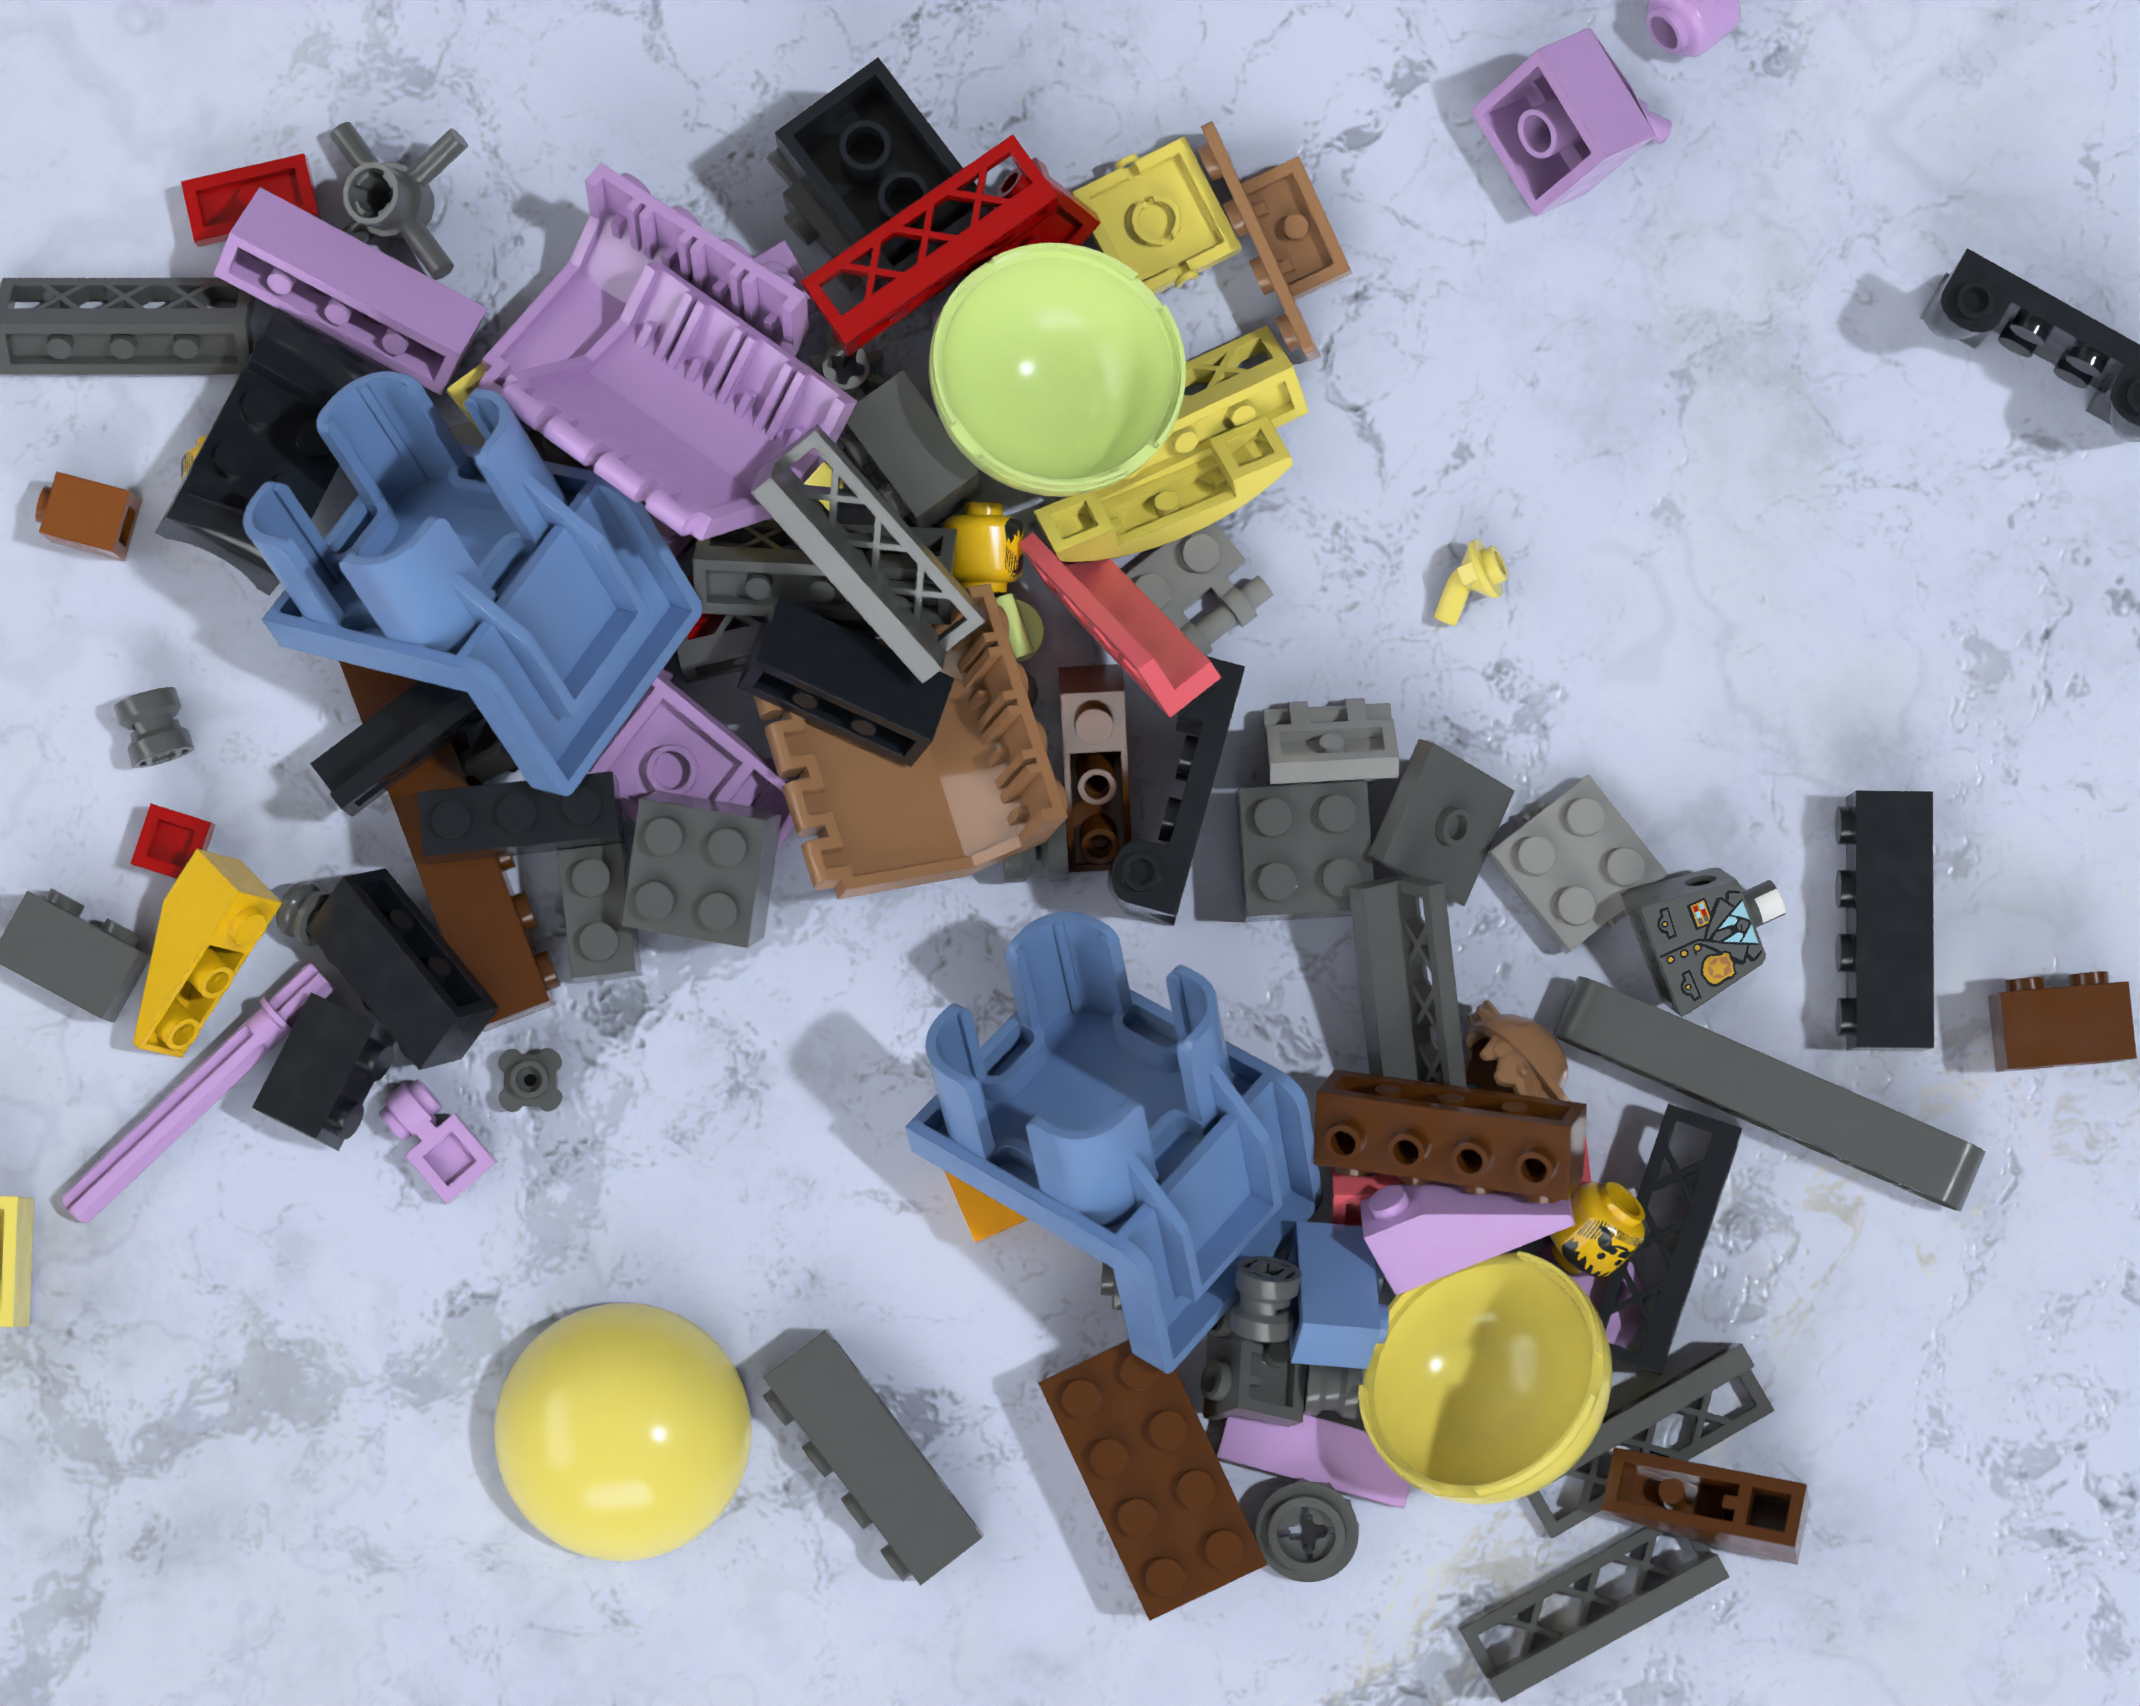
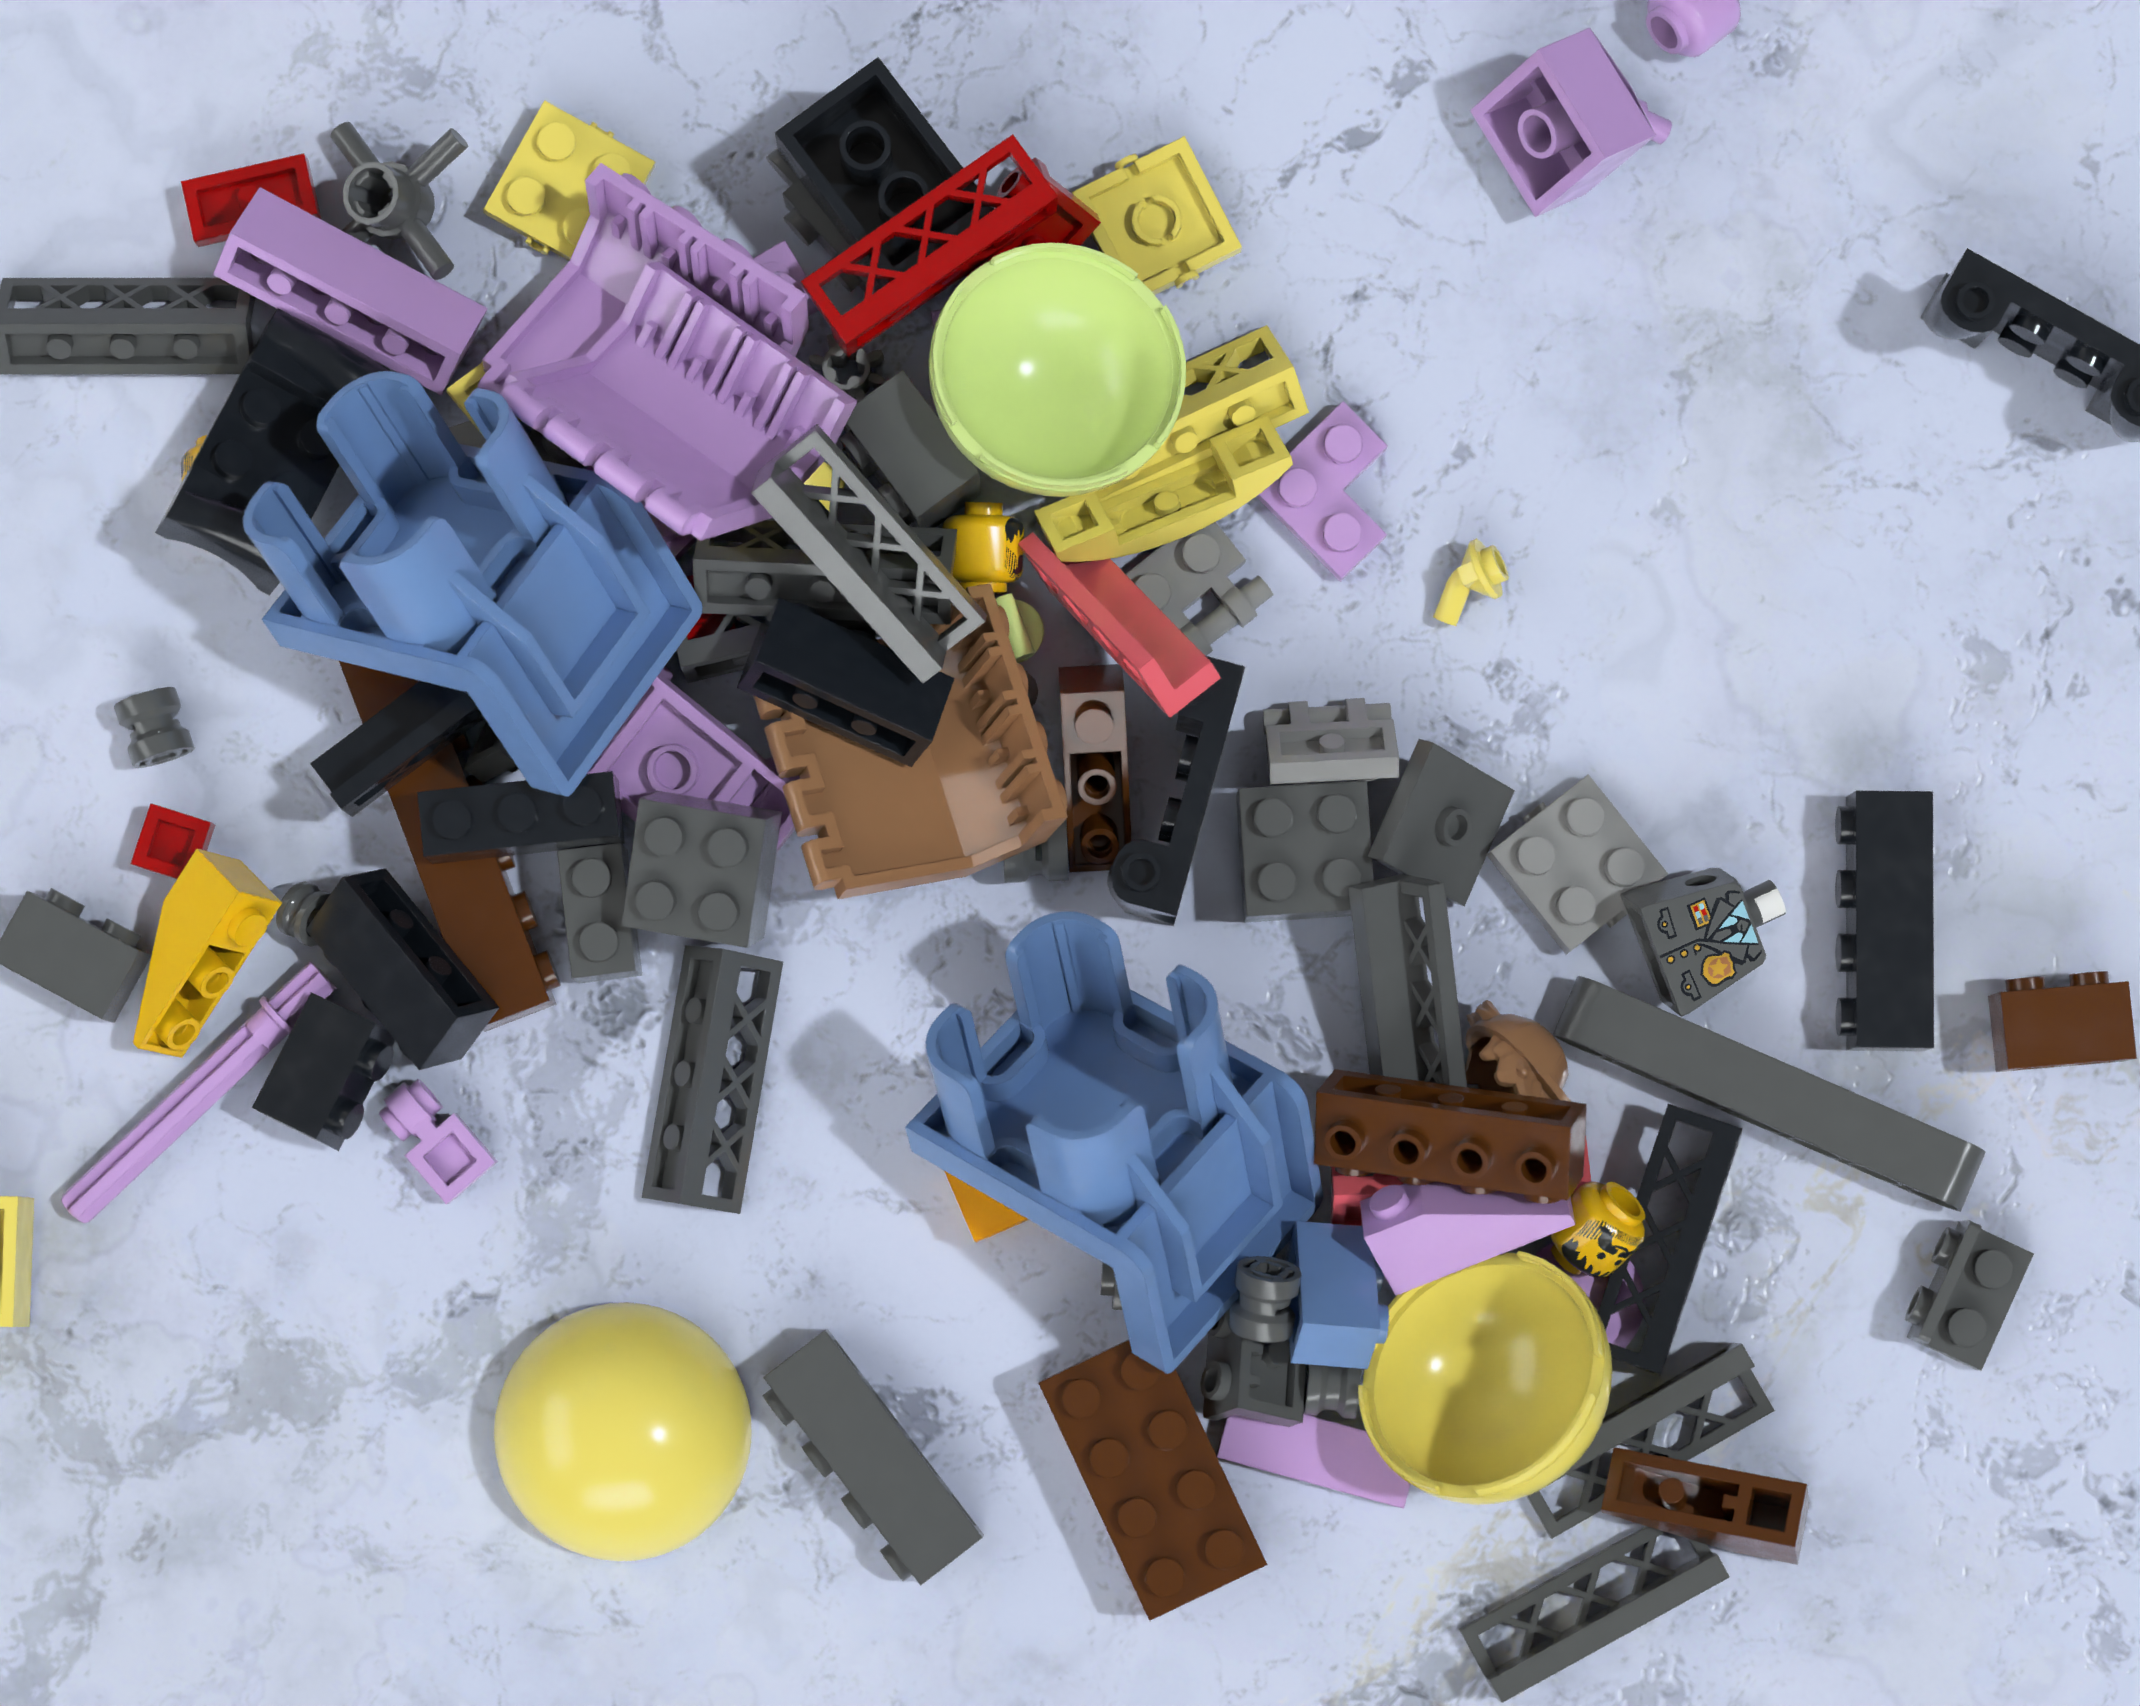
(88, 515): dark orange brick -> none
(517, 1067): dark grey plate -> none
(545, 180): none -> light yellow plate
(700, 1077): none -> dark grey fence
(1287, 1550): dark grey gear -> none
(1288, 230): medium nougat bracket -> none
(1312, 493): none -> lavender plate
(1968, 1293): none -> dark grey bracket

